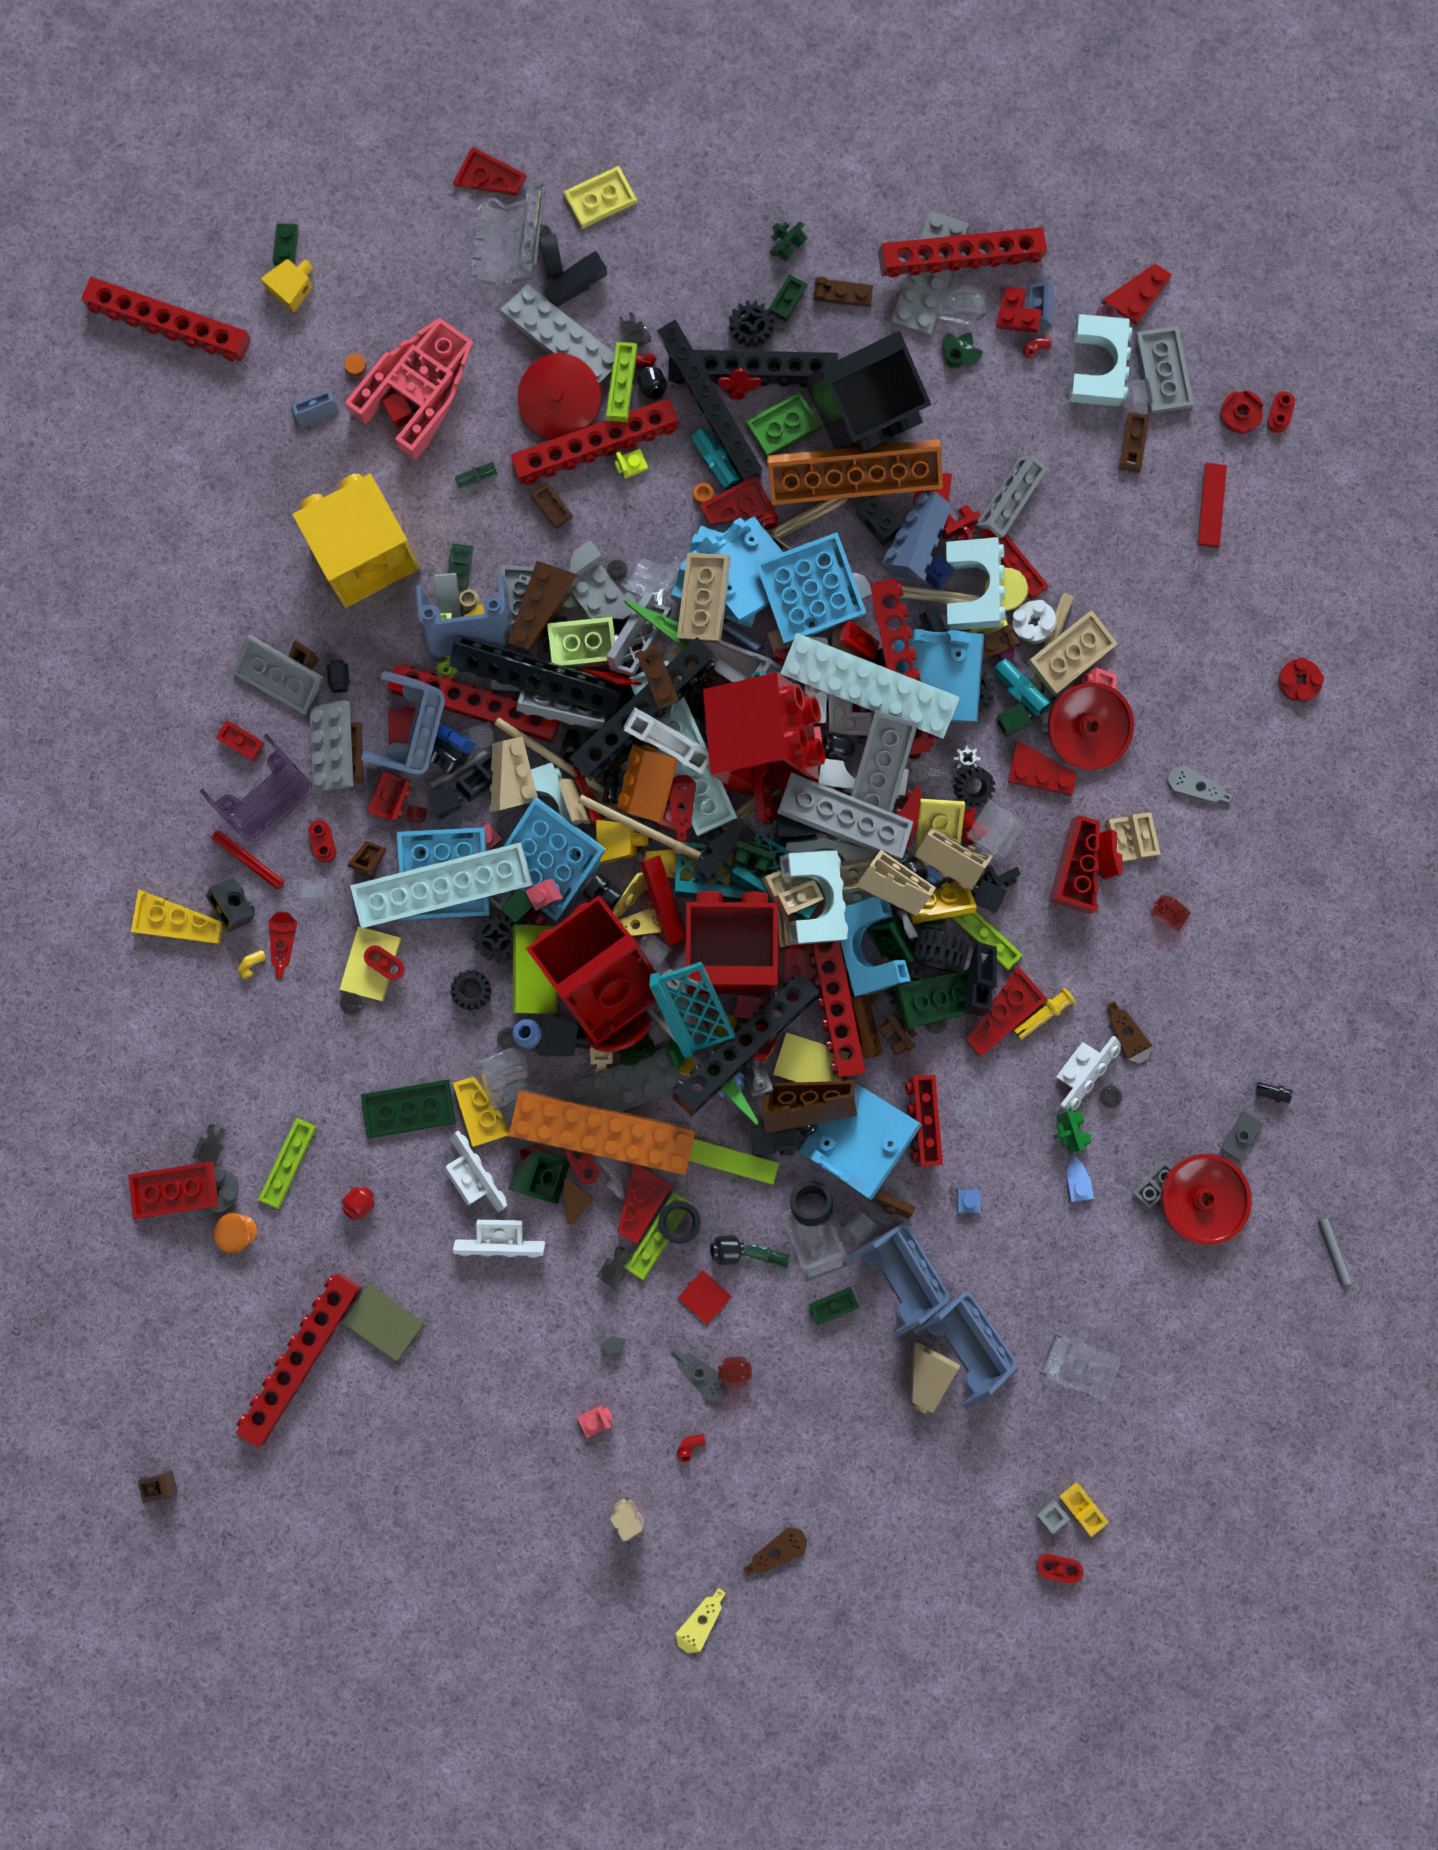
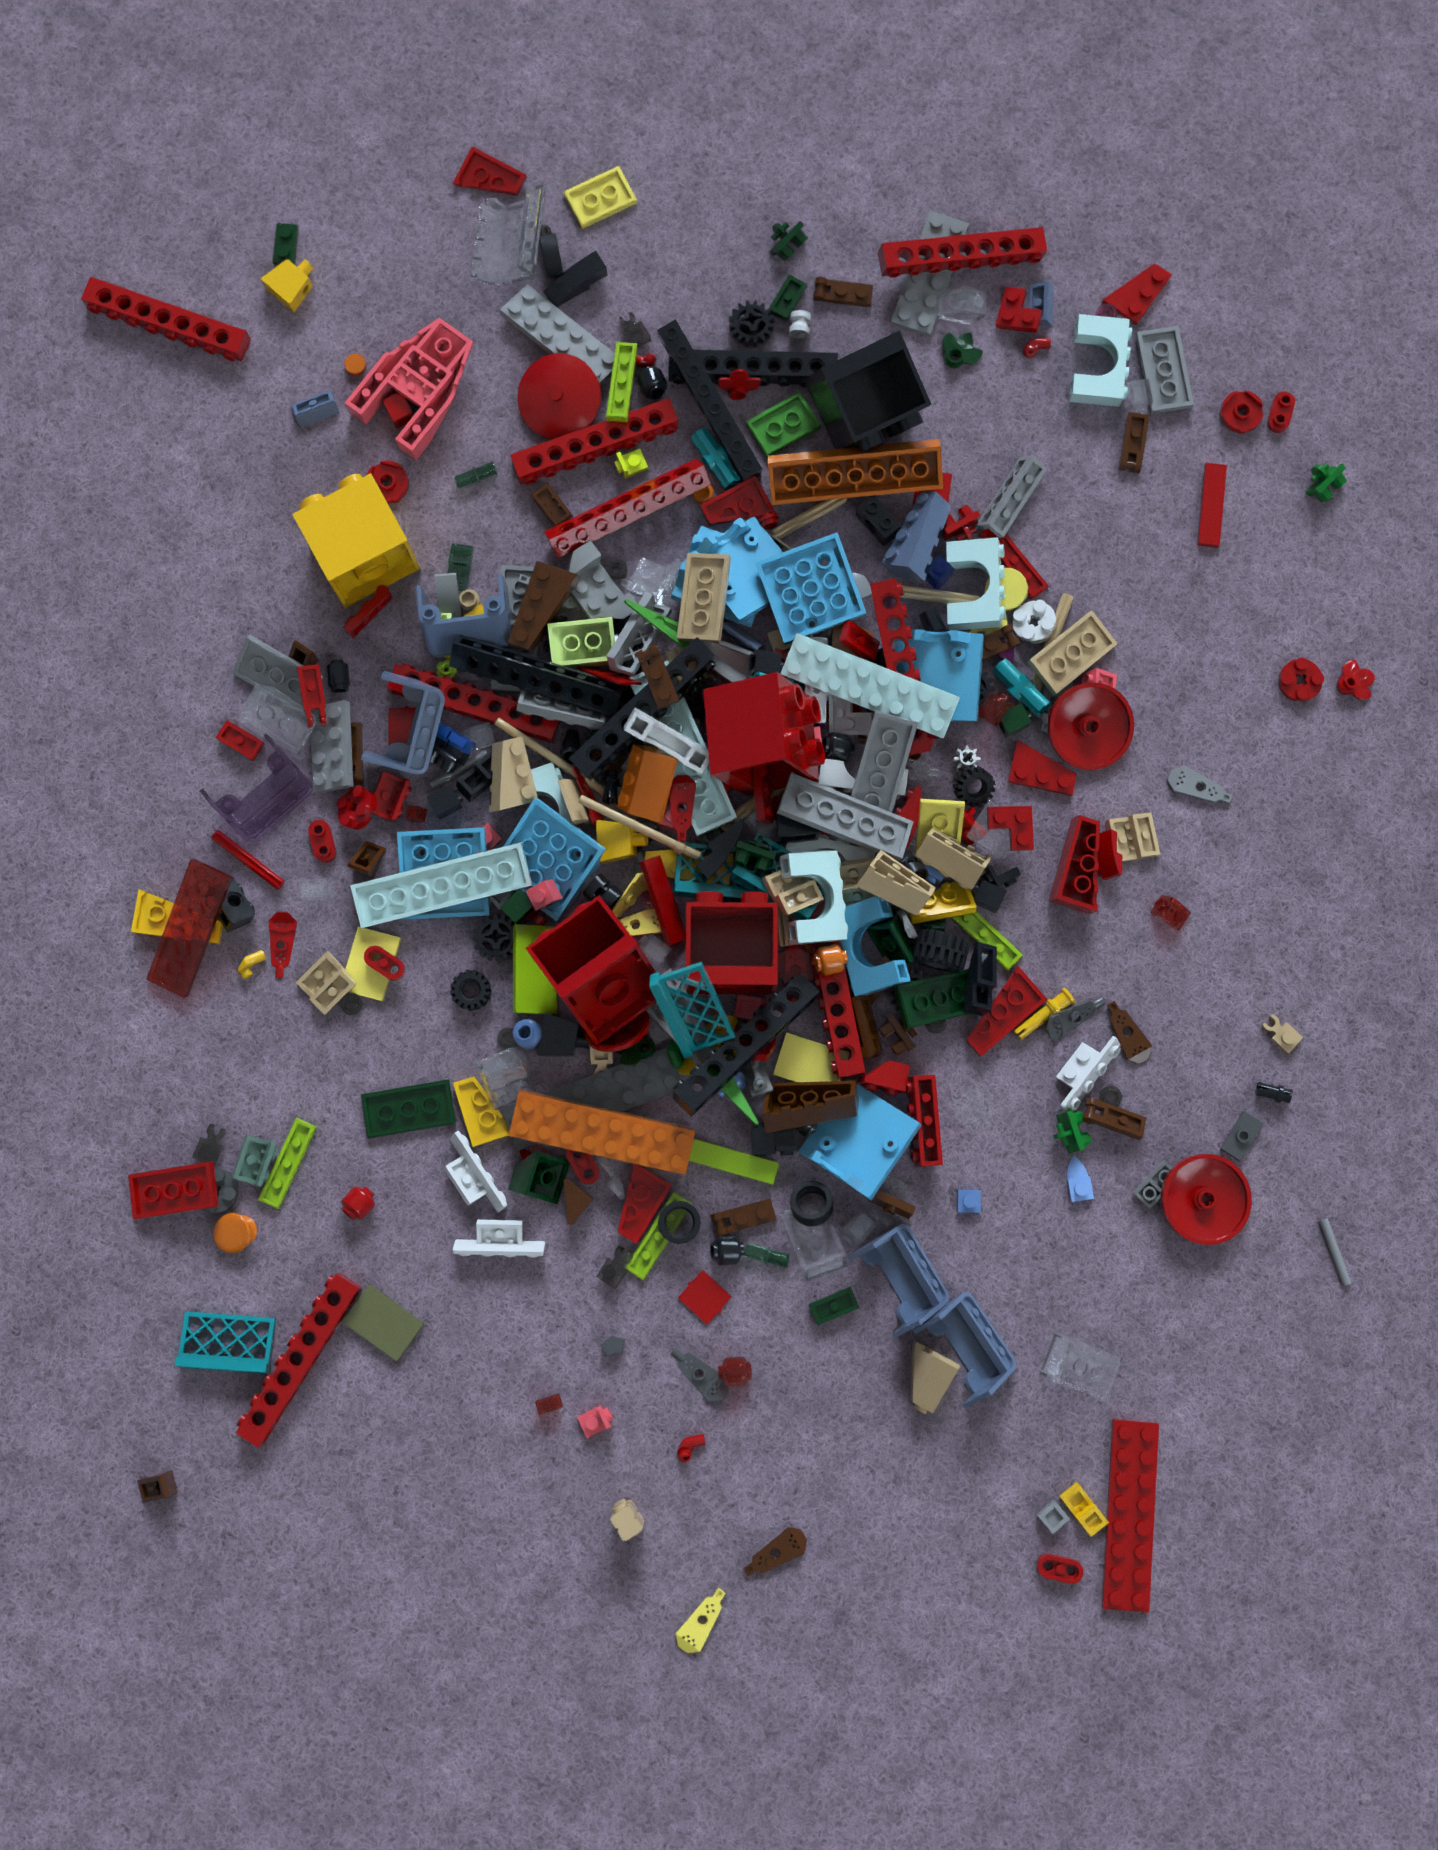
(189, 928): none -> clear red plate
(225, 1363): none -> teal fence
(254, 1160): none -> sand green bracket
(278, 716): none -> clear slope
(312, 693): none -> red hinge
(326, 983): none -> tan slope
(356, 799): none -> red plate
(368, 611): none -> red plate
(399, 479): none -> red plate
(549, 1403): none -> clear red piece
(627, 507): none -> brick
(744, 1217): none -> reddish brown plate
(764, 662): none -> black brick
(800, 320): none -> white wheel
(830, 959): none -> orange head
(887, 1076): none -> red slope
(995, 707): none -> clear red bracket
(1017, 820): none -> red plate
(1063, 1022): none -> dark grey piece
(1114, 1118): none -> reddish brown plate
(1130, 1515): none -> red plate
(1284, 1036): none -> tan plate
(1322, 478): none -> green hips
(1357, 678): none -> red plate

